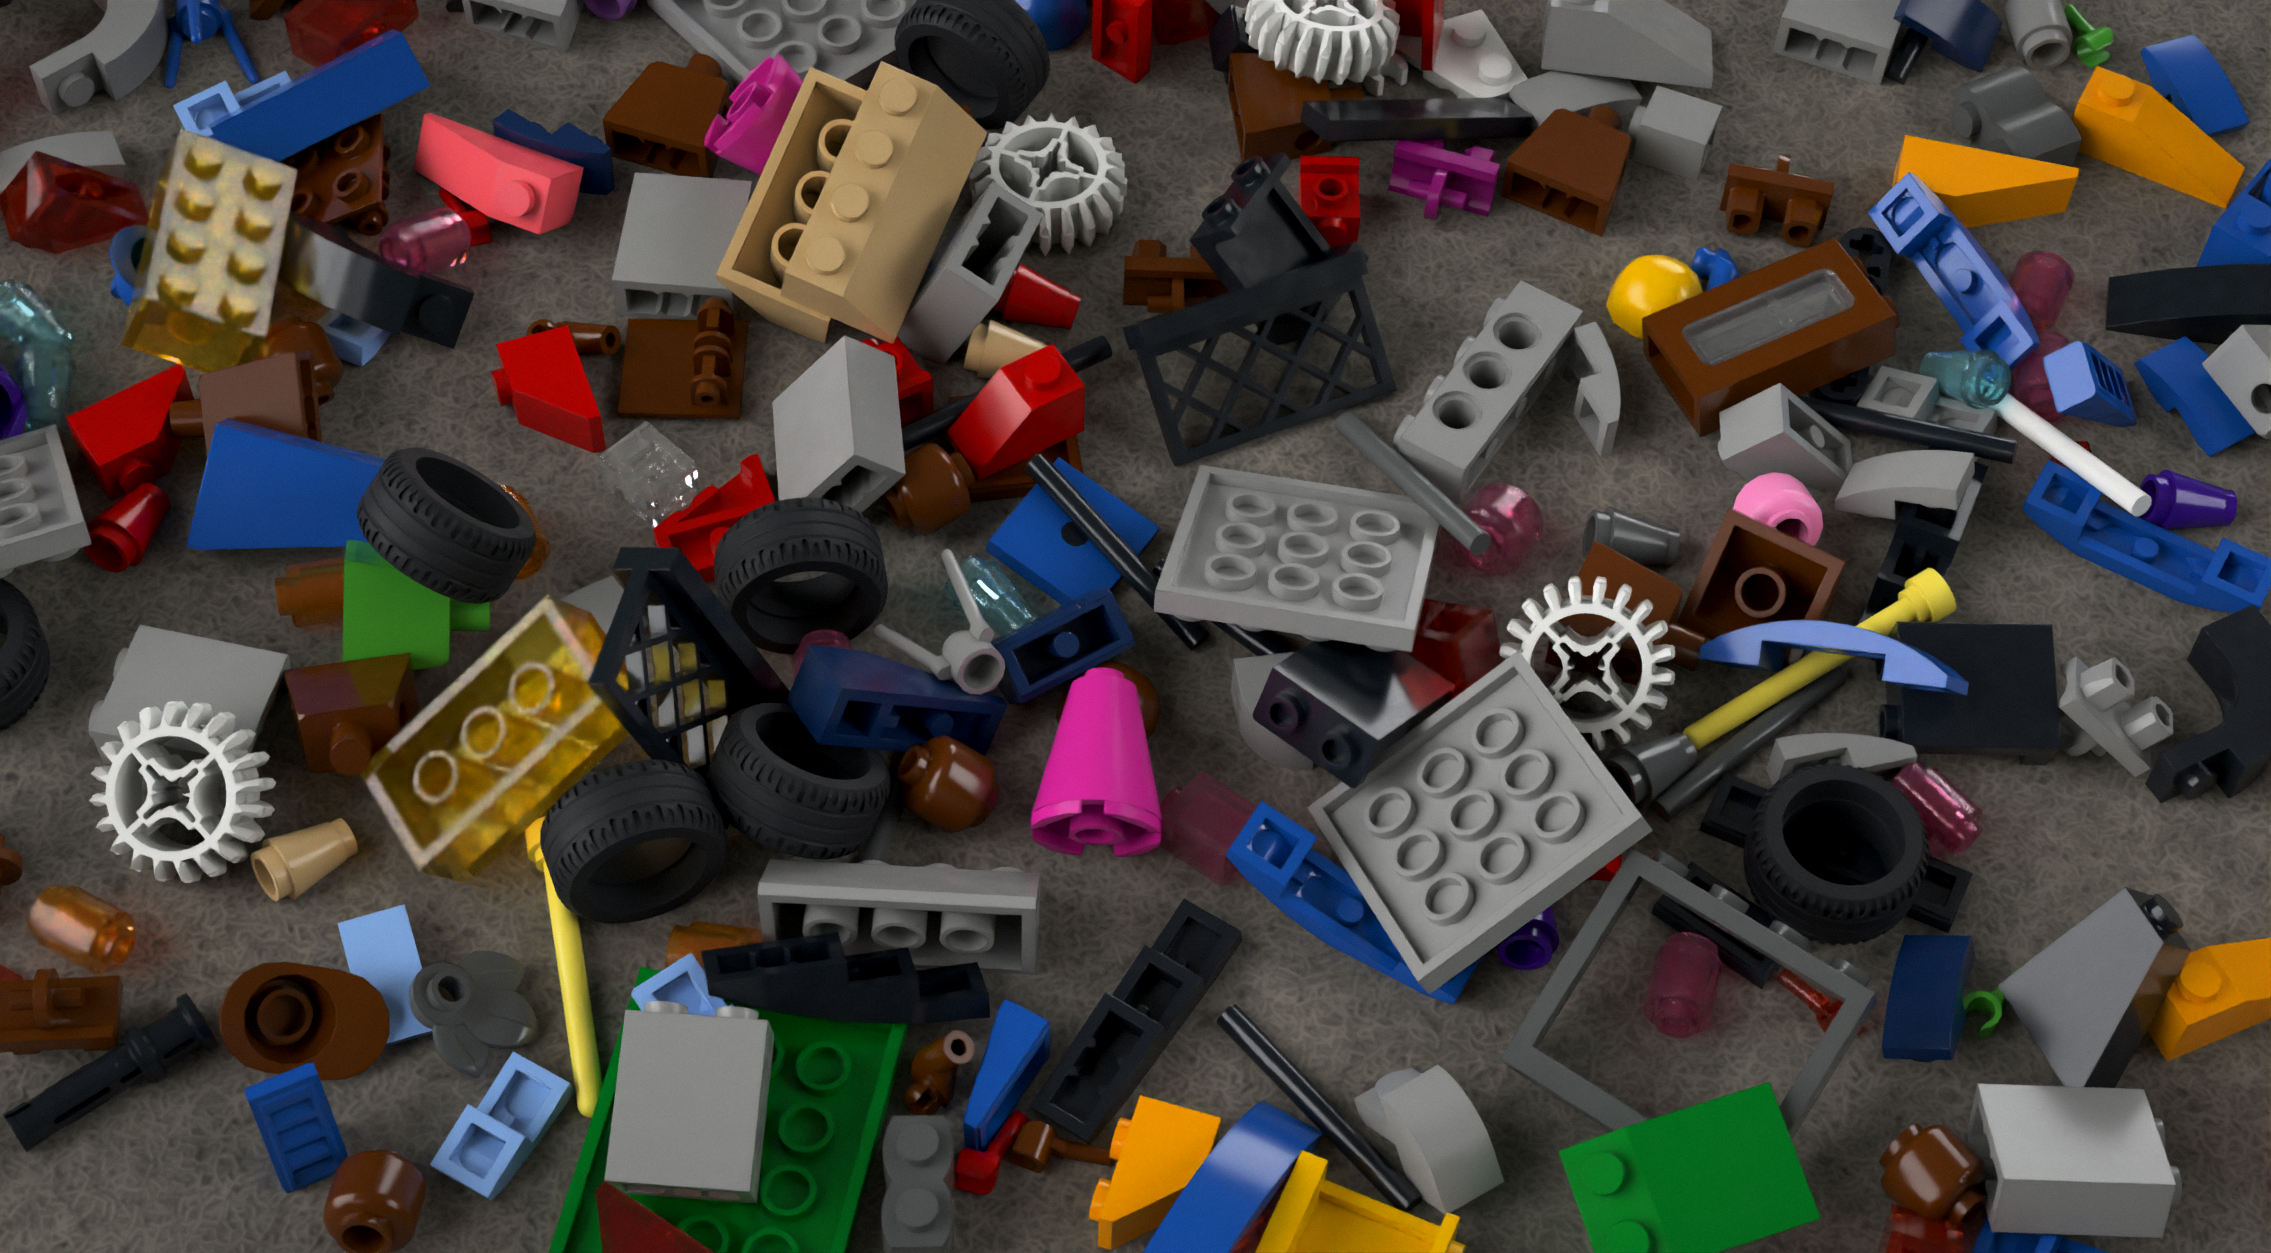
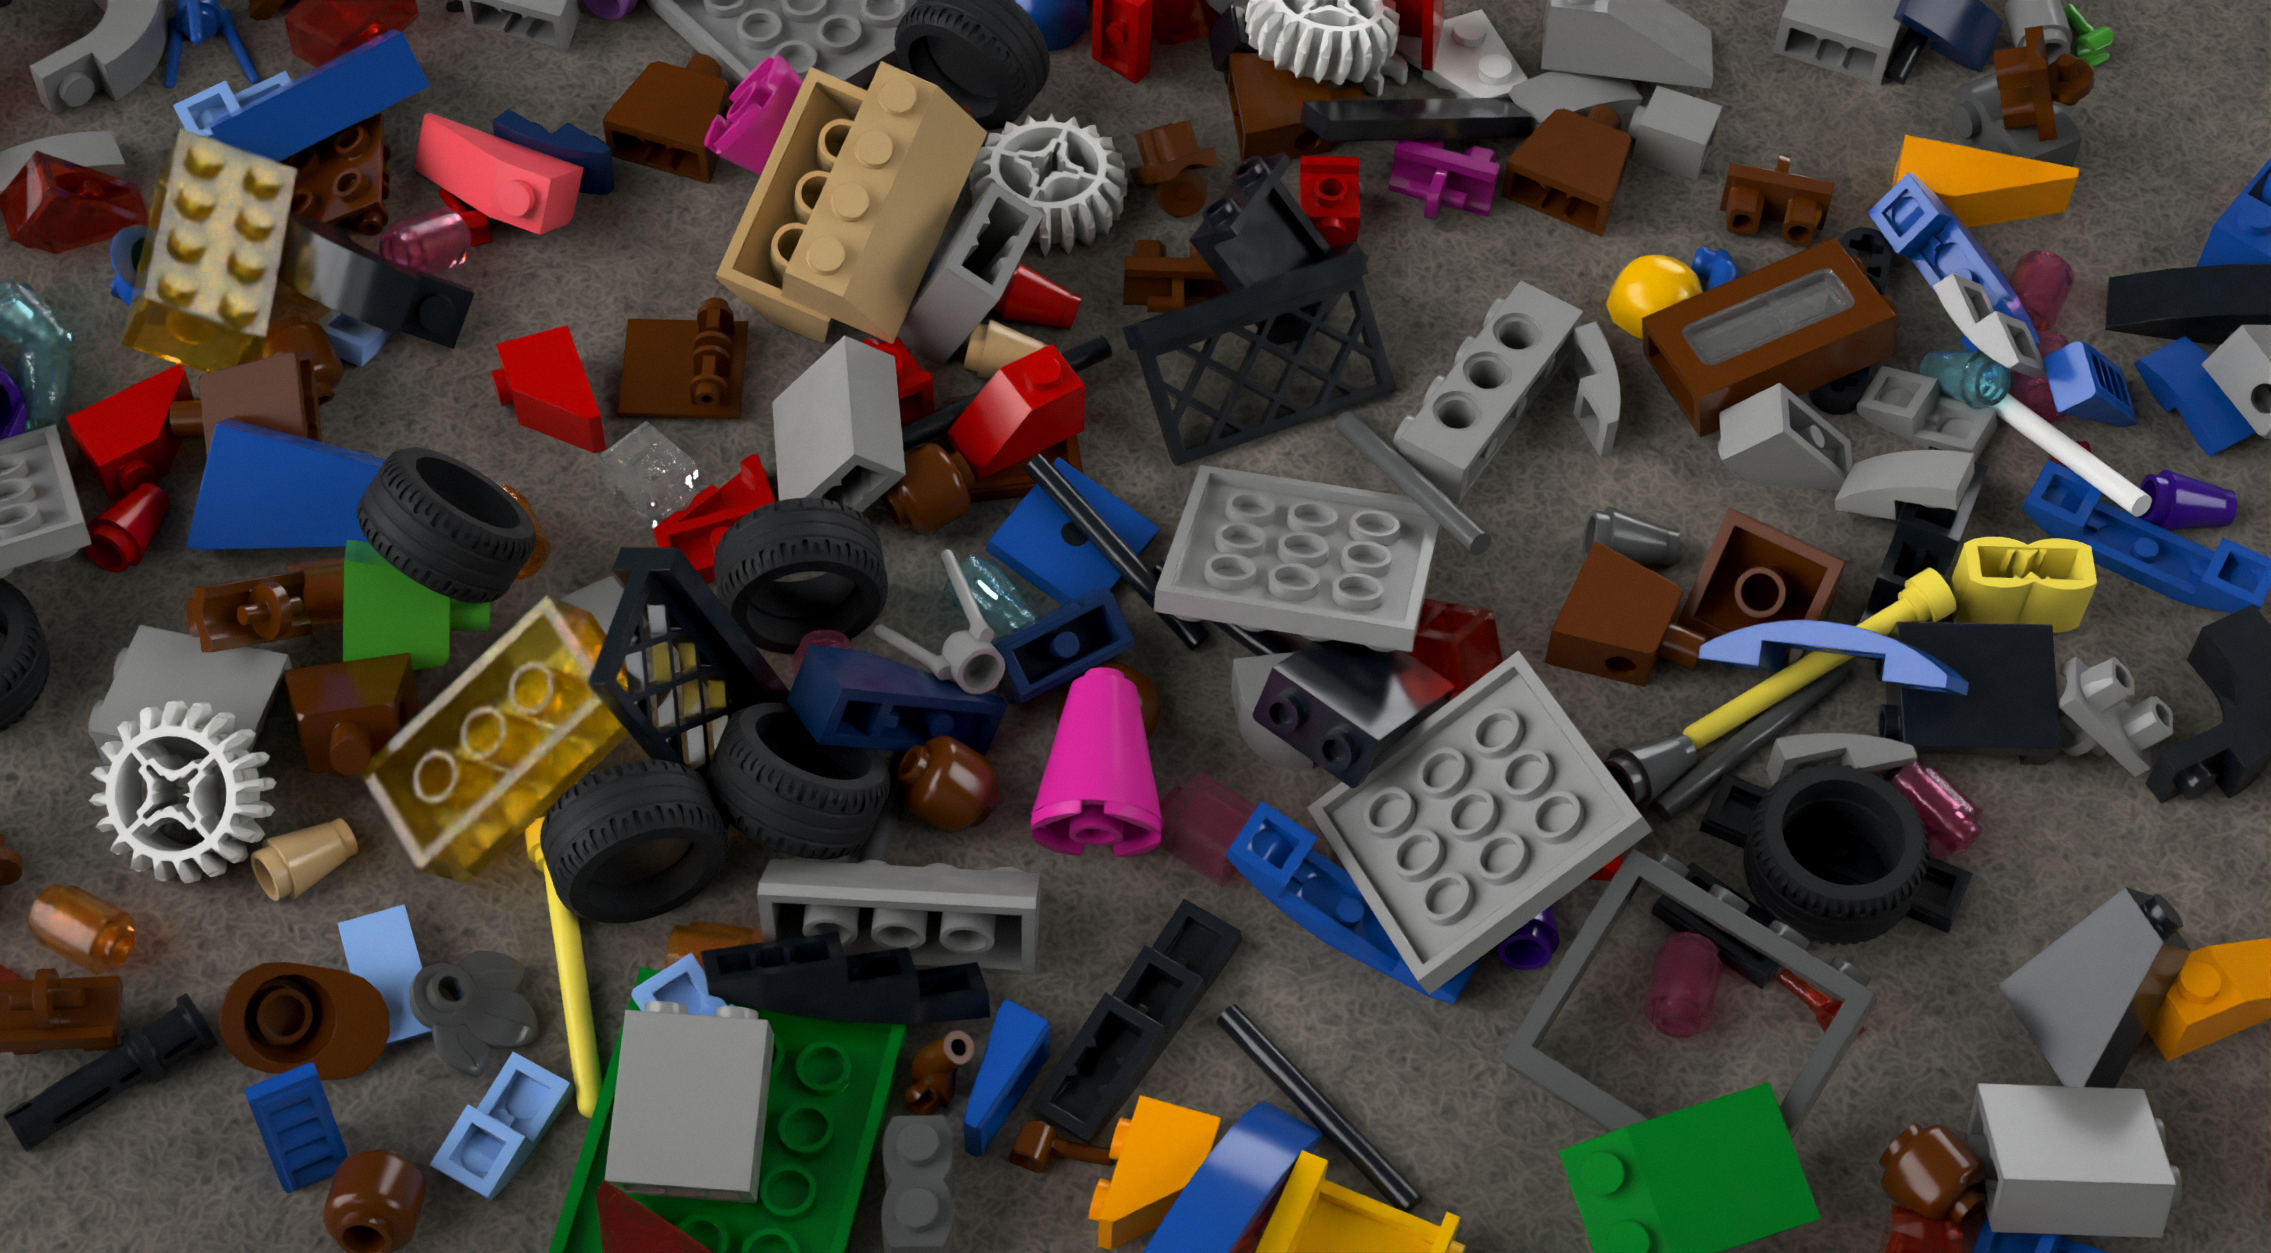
(248, 611): none -> reddish brown hips
(586, 336): reddish brown arm -> none
(675, 244): light grey brick -> none
(980, 1170): red hand -> none
(1170, 160): none -> reddish brown hips
(1435, 1134): light grey brick -> none
(1510, 520): clear pink head -> none
(1609, 685): white gear -> none
(1783, 504): bright pink head -> none
(1914, 430): black bar -> none
(1926, 997): dark blue slope -> none
(1991, 1003): bright green hand -> none
(1993, 332): none -> light grey slope
(2023, 583): none -> light yellow brick
(2061, 81): none -> reddish brown hips
(2150, 137): light orange slope -> none
(2196, 84): blue slope -> none

